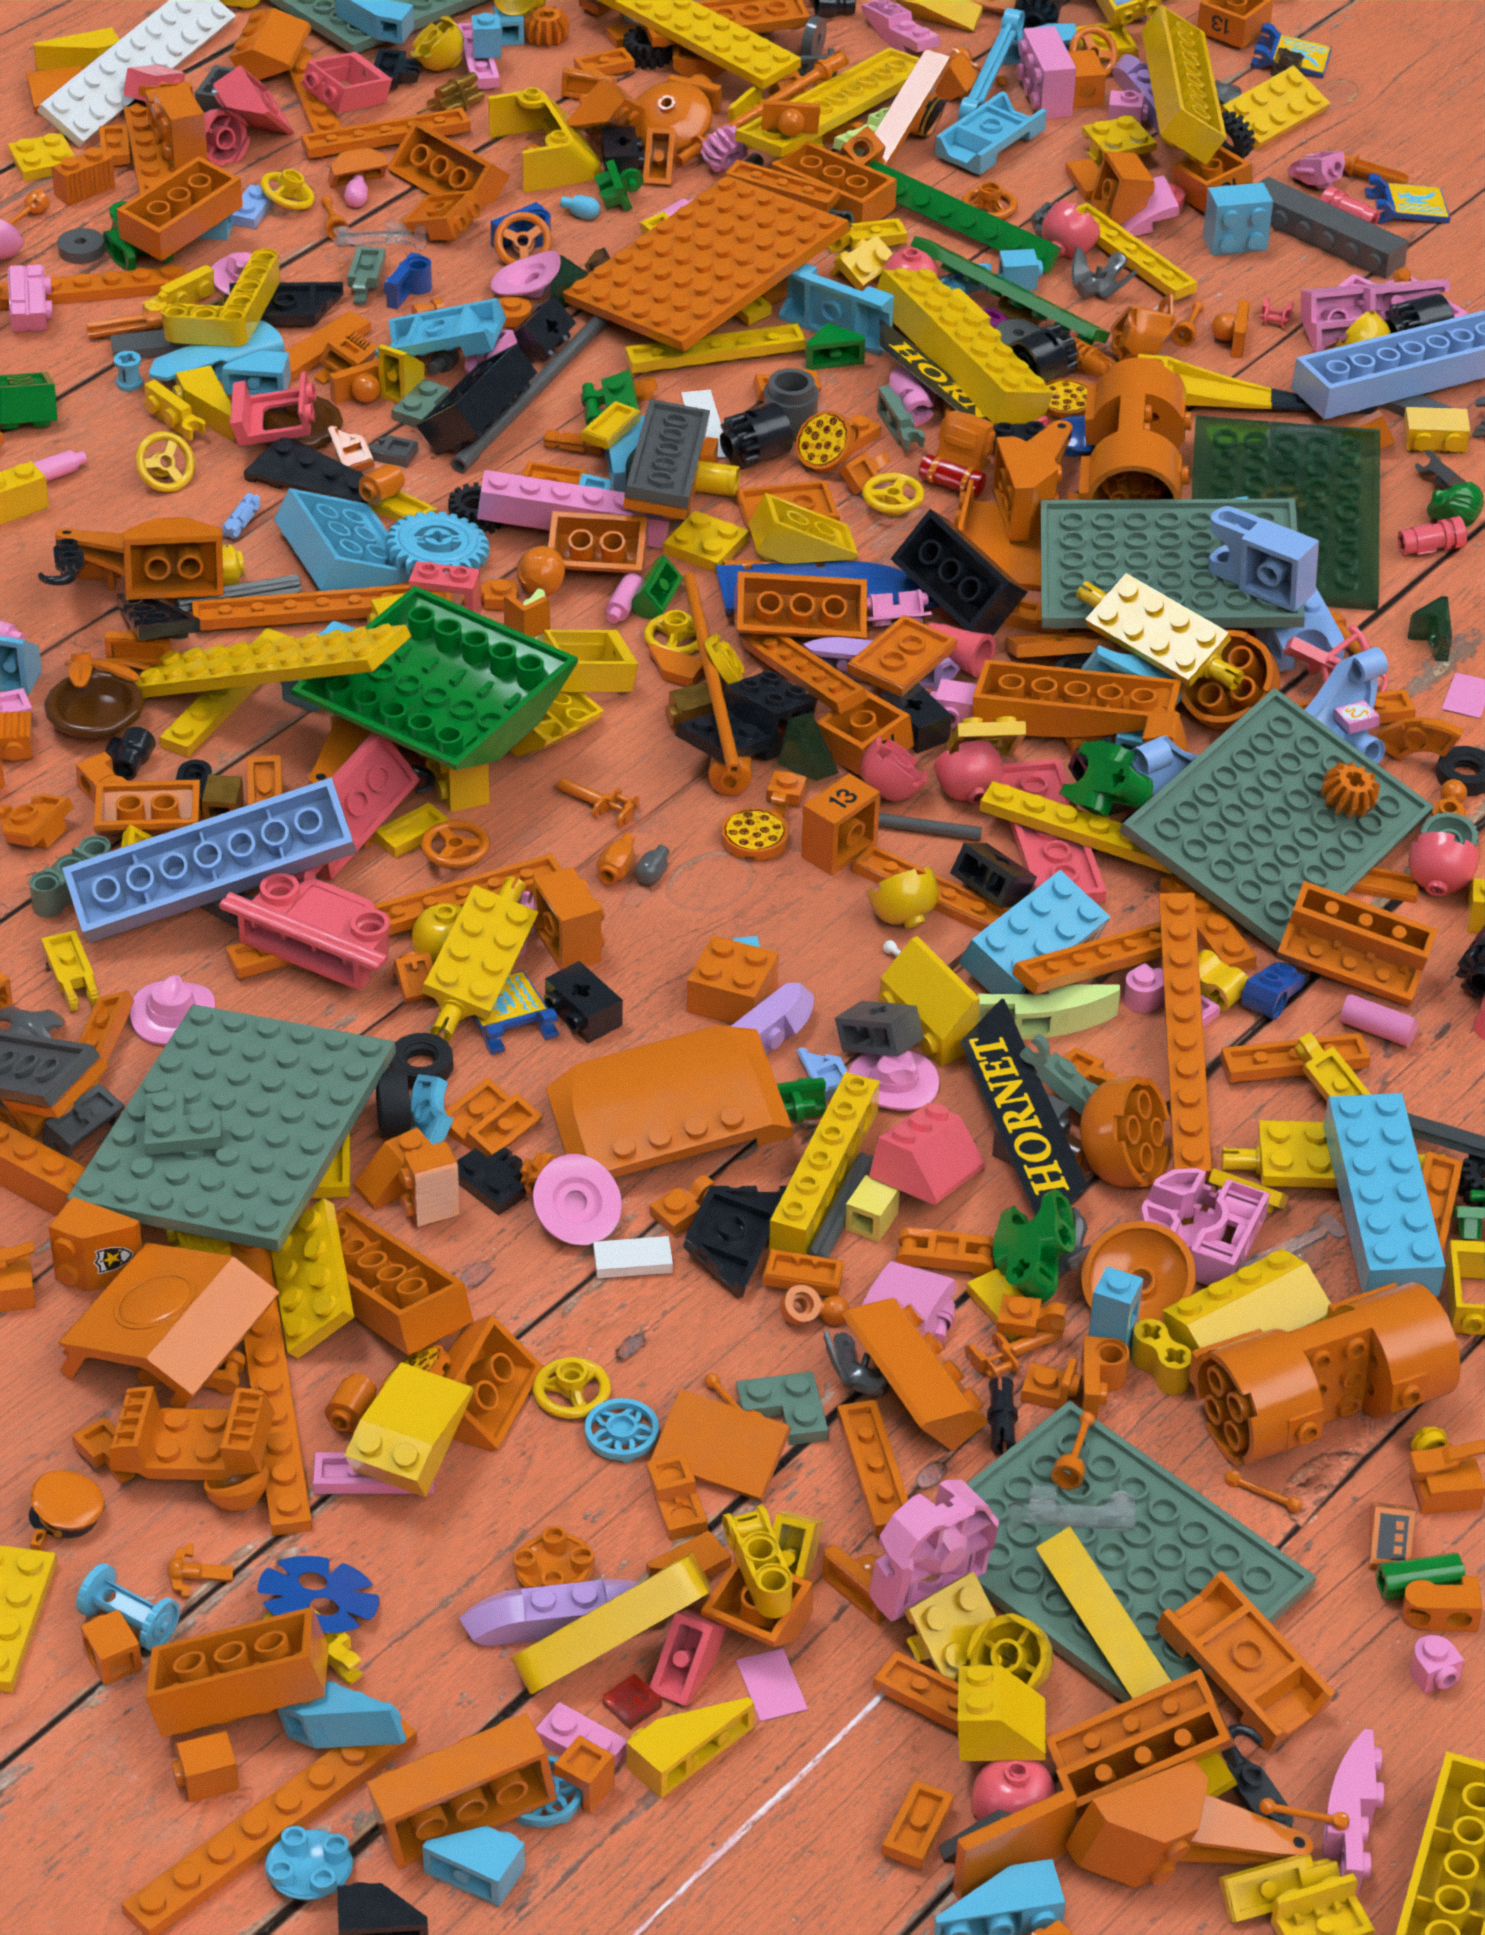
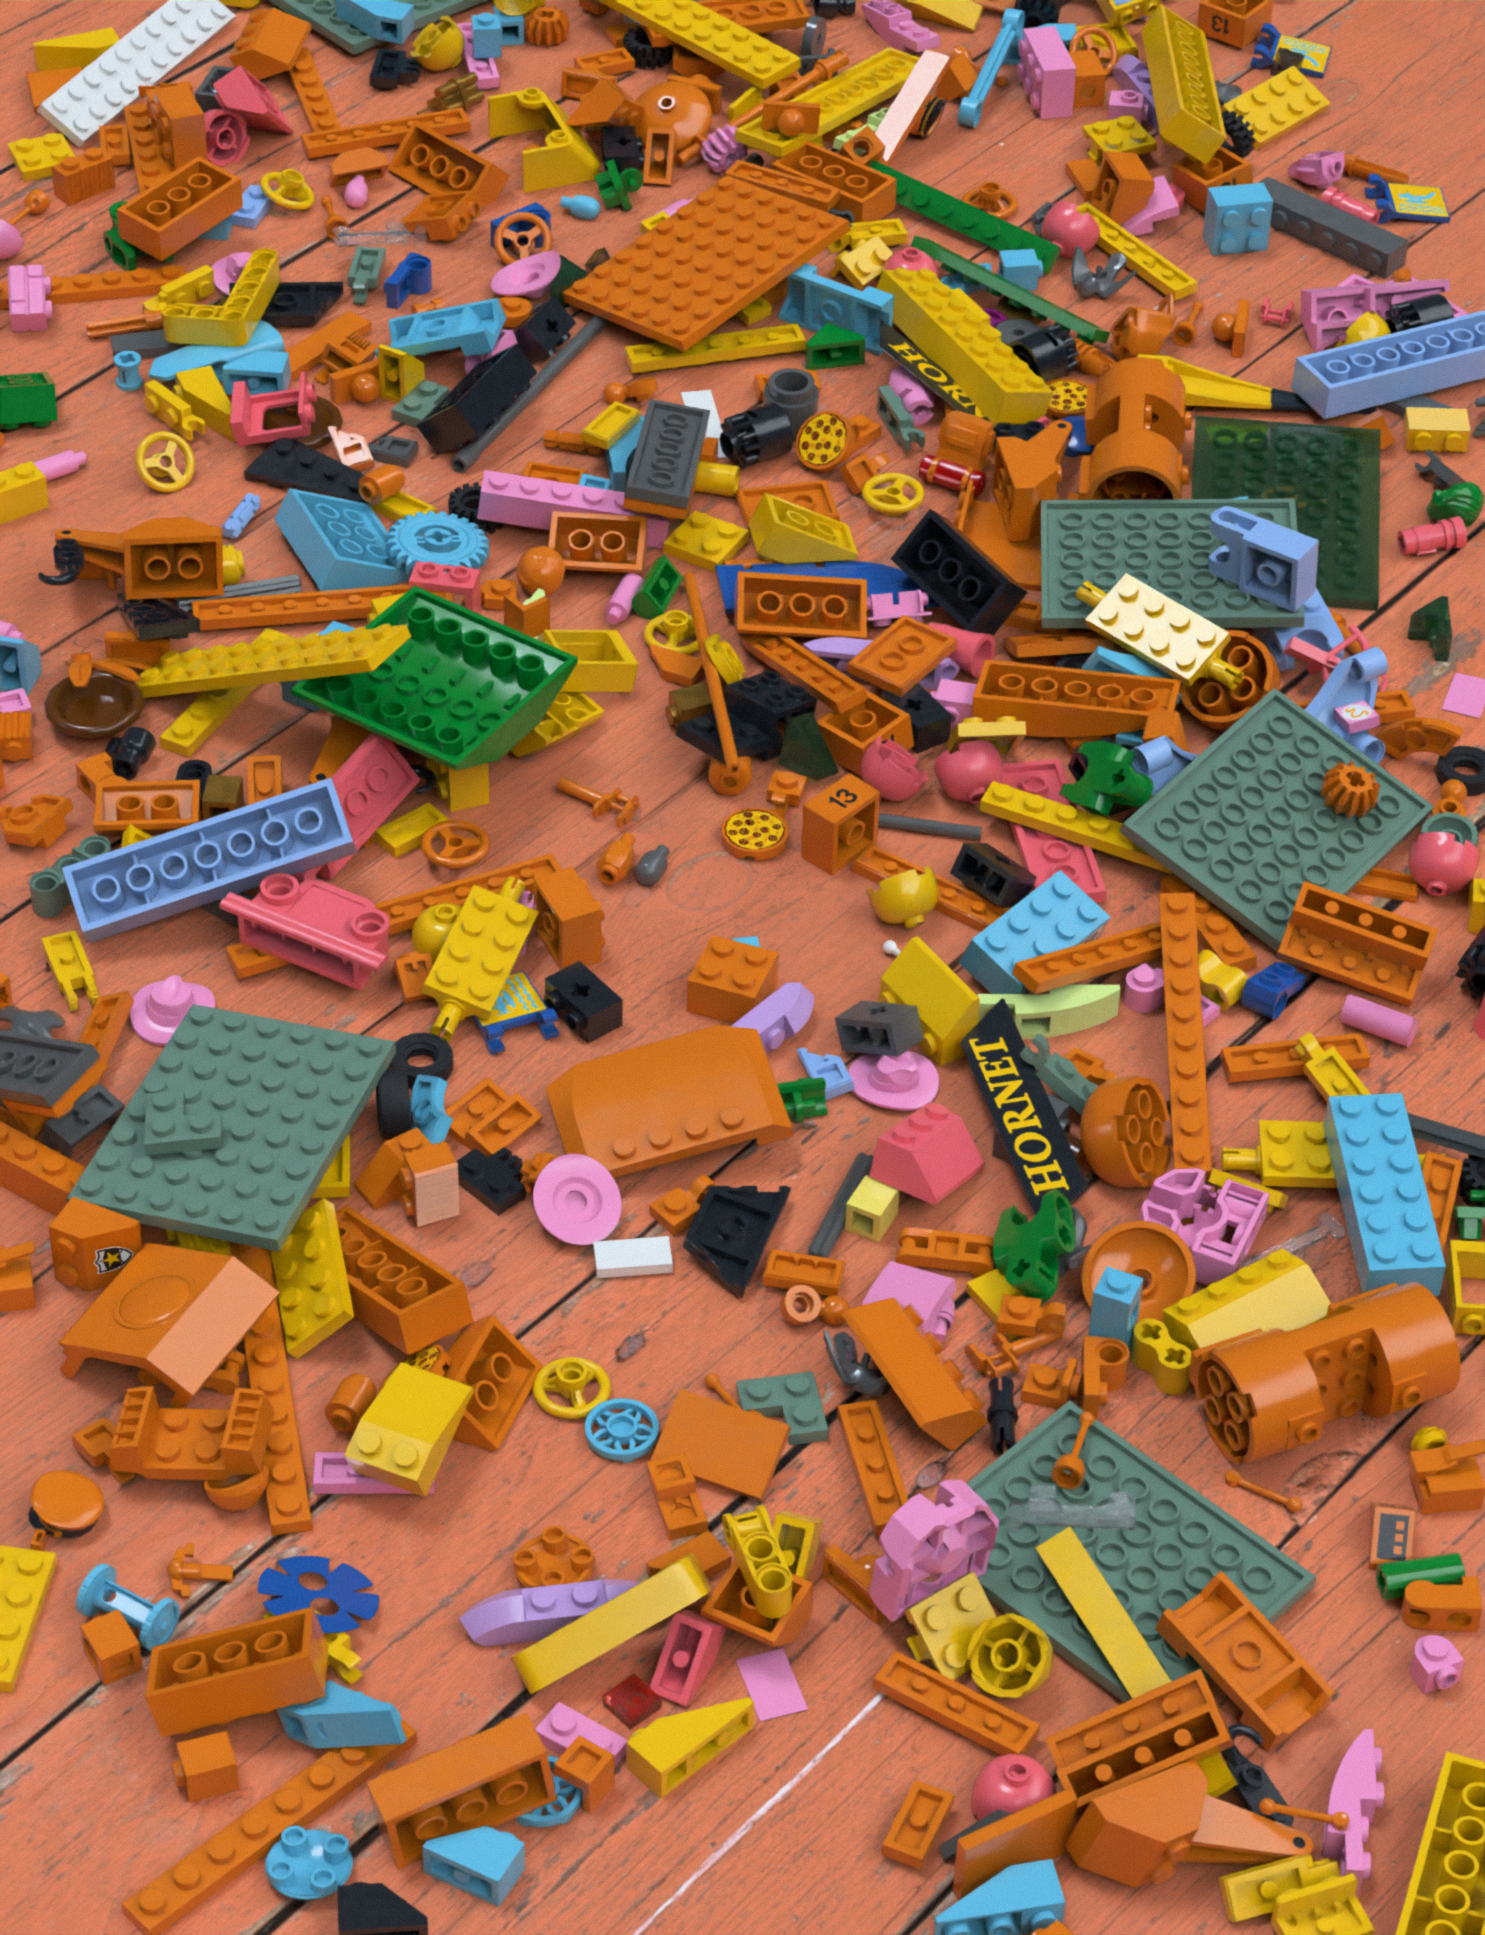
(81, 246): dark grey piece -> none
(149, 76): coral brick -> none
(324, 78): coral window -> none
(443, 361): dark grey cylinder -> none
(614, 388): green plate -> none
(825, 1164): yellow brick -> none
(986, 132): medium azure piece -> none
(999, 1716): yellow slope -> none

